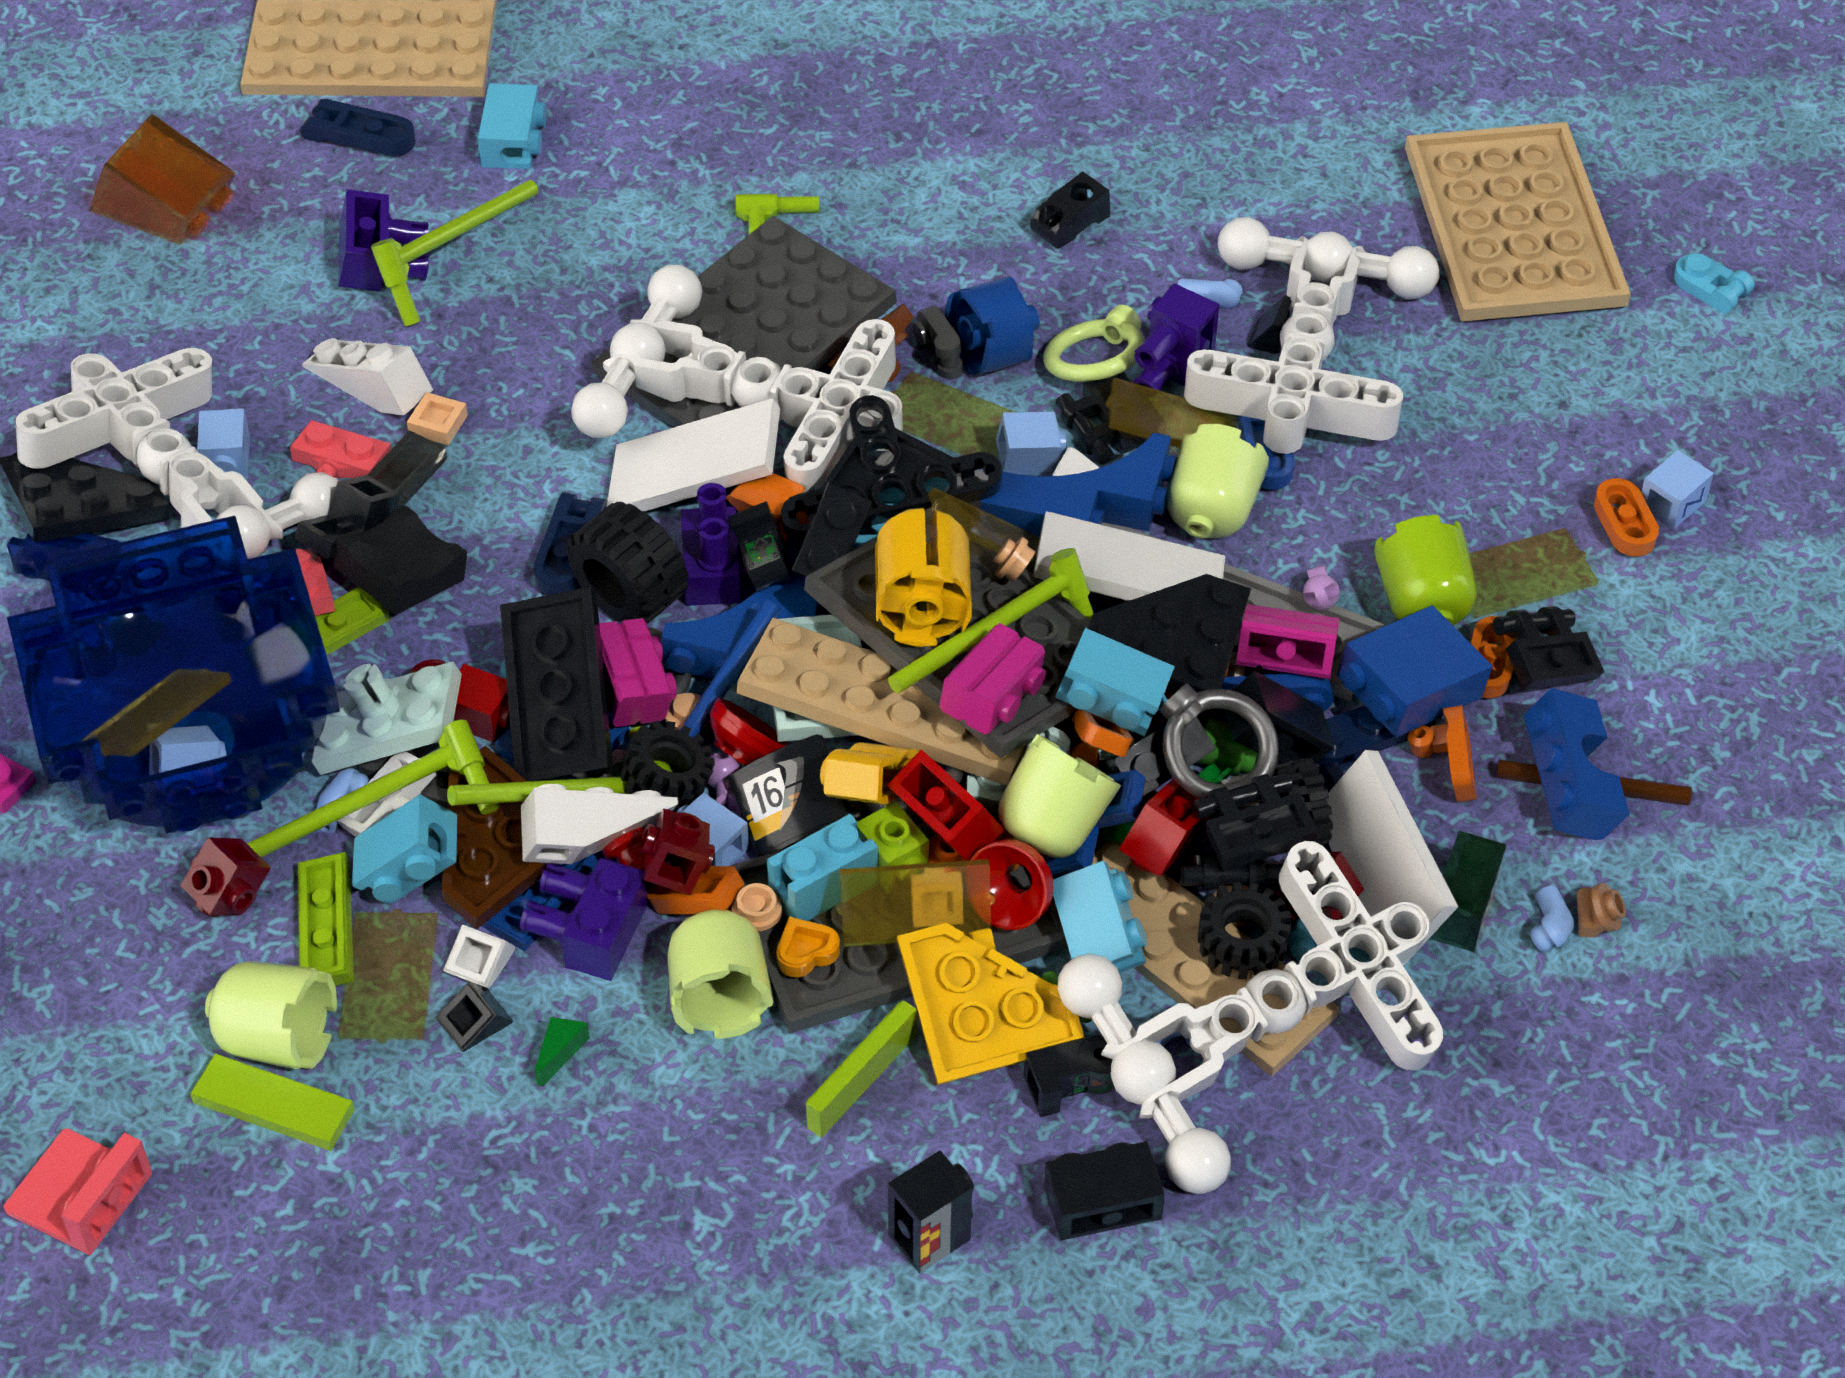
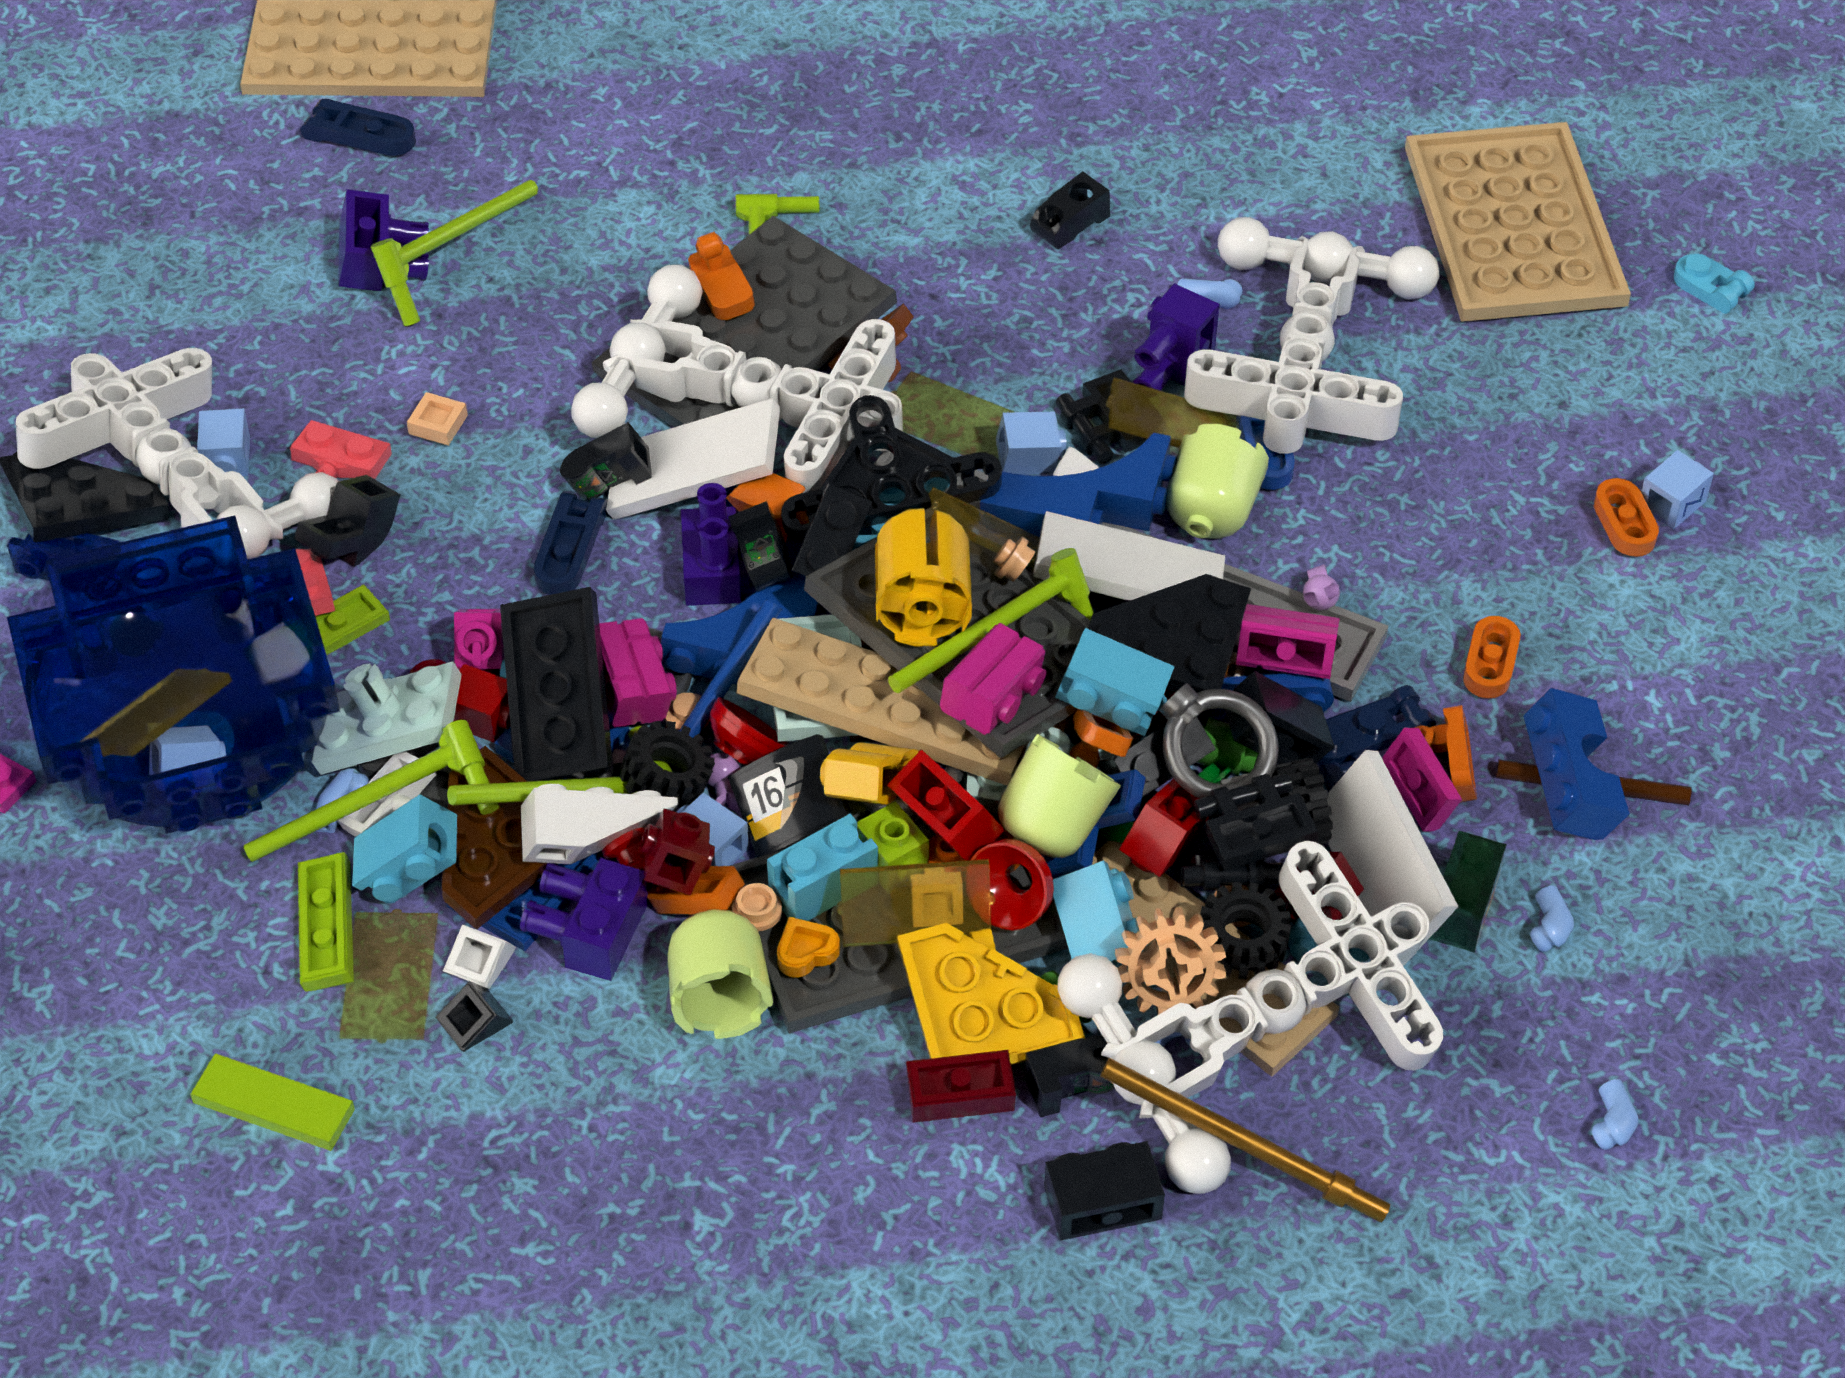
(80, 1188): coral bracket -> none
(162, 184): clear orange slope -> none
(225, 877): dark red brick -> none
(272, 1013): yellowish green cylinder -> none
(374, 373): white slope -> none
(400, 561): black brick -> none
(409, 465): clear smoke plate -> none
(478, 639): none -> dark pink brick
(510, 126): medium azure brick -> none
(560, 1043): green piece -> none
(607, 462): none -> black leg
(627, 563): black tyre -> none
(721, 278): none -> orange piece
(861, 1068): lime tile -> none
(930, 1210): black brick -> none
(936, 331): dark grey plate -> none
(960, 1086): none -> dark red slope
(992, 325): blue brick -> none
(1119, 325): yellowish green piece -> none
(1190, 960): none -> light nougat gear
(1268, 327): black slope -> none
(1336, 1187): none -> pearl gold bar
(1413, 670): blue brick -> none
(1421, 779): none -> dark pink plate
(1427, 567): lime cylinder -> none
(1528, 572): clear yellow piece -> none
(1549, 659): black plate -> none
(1599, 910): medium nougat plate -> none
(1620, 1119): none -> light blue arm

